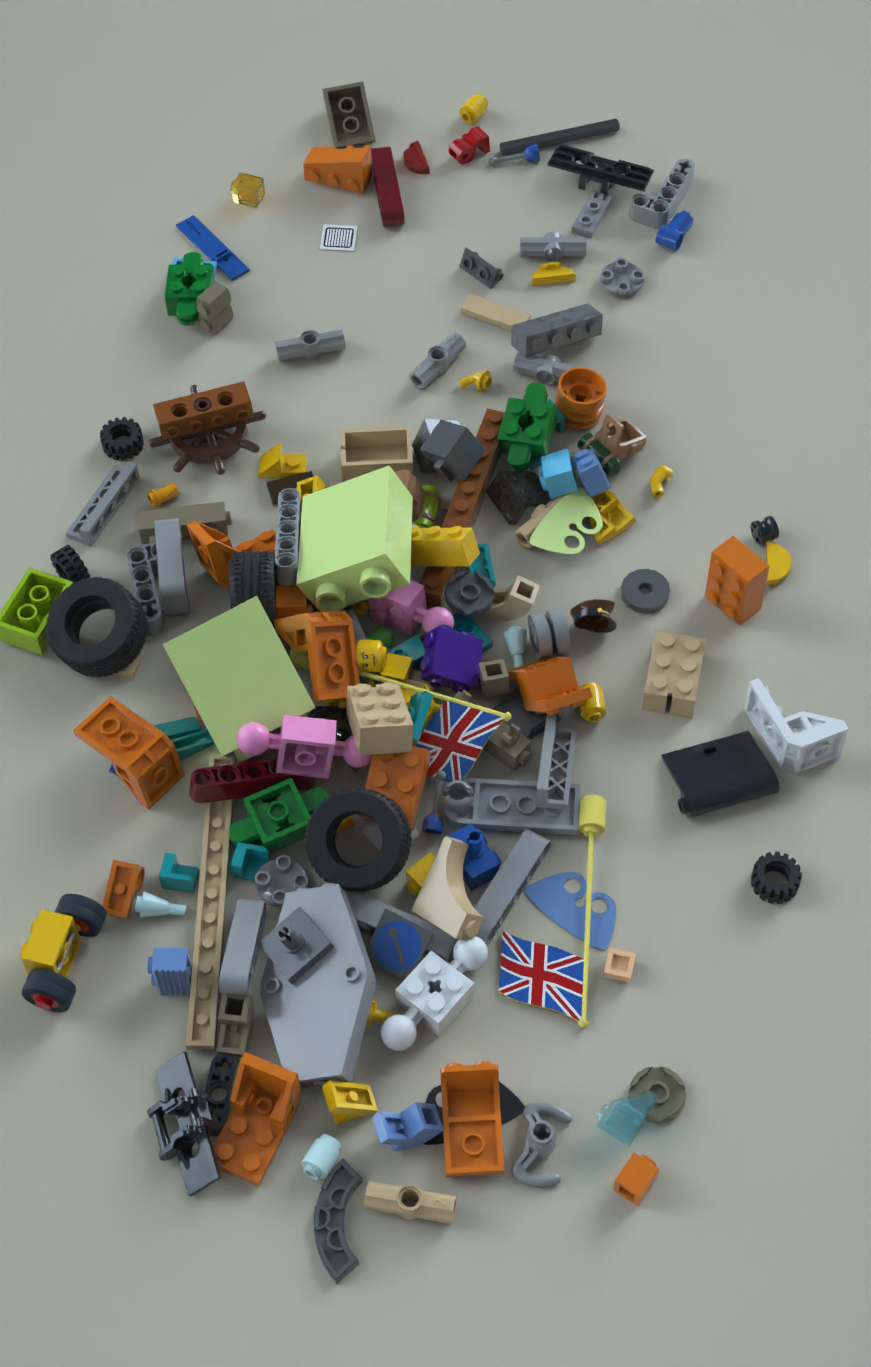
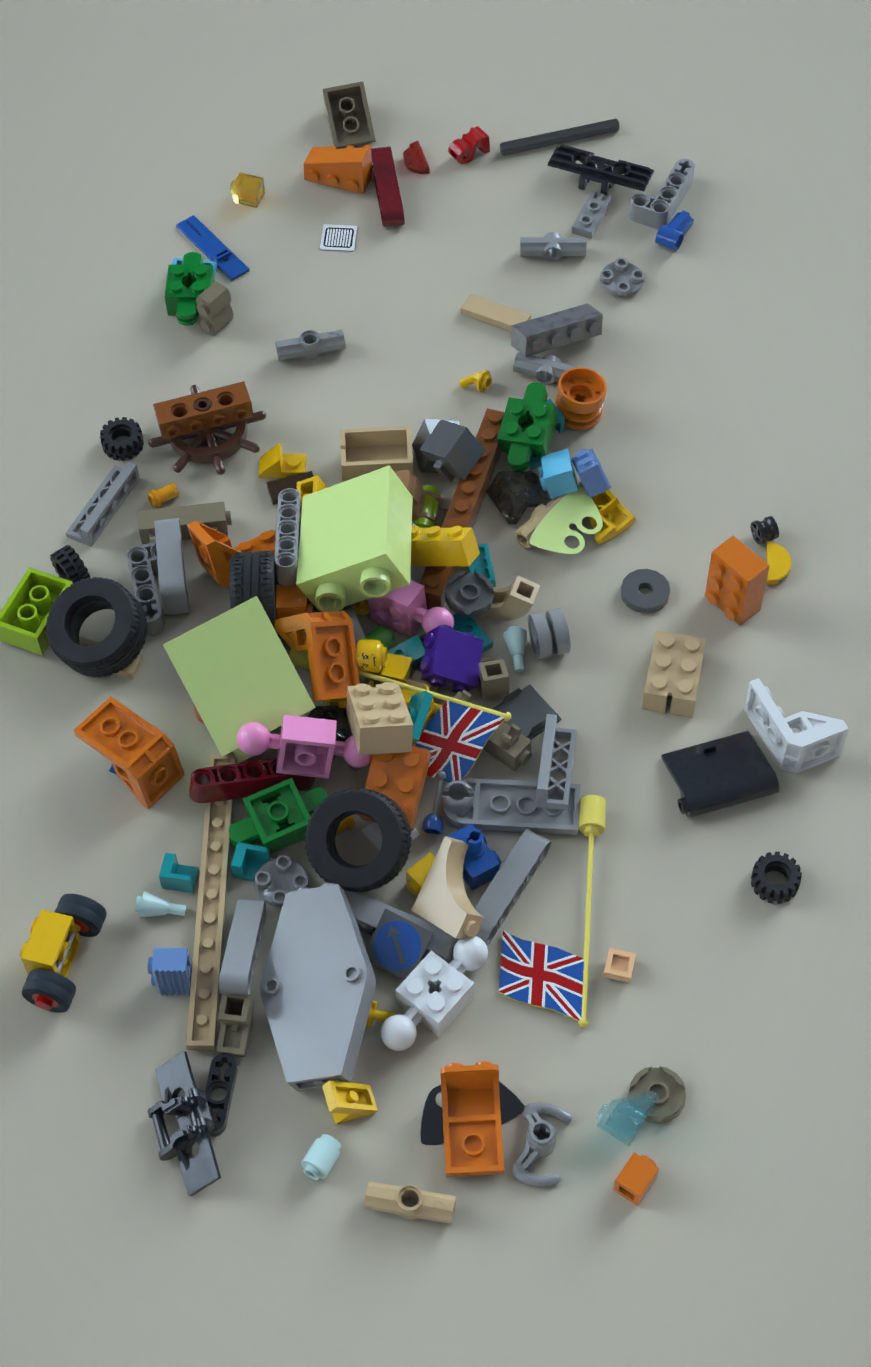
(121, 888): orange plate -> none
(179, 727): teal piece -> none
(192, 743): teal piece -> none
(261, 1113): orange bracket -> none
(295, 945): dark grey tile -> none
(329, 1220): dark grey tile -> none
(409, 1128): medium blue brick -> none
(437, 360): light grey piece -> none
(473, 108): yellow brick -> none
(480, 268): dark grey hinge -> none
(530, 154): hinge -> none
(549, 685): orange bracket -> none
(552, 273): yellow tile -> none
(560, 906): medium blue piece -> none
(594, 615): reddish brown piece -> none
(594, 707): yellow brick -> none
(613, 442): medium nougat piece -> none
(660, 474): yellow arm -> none

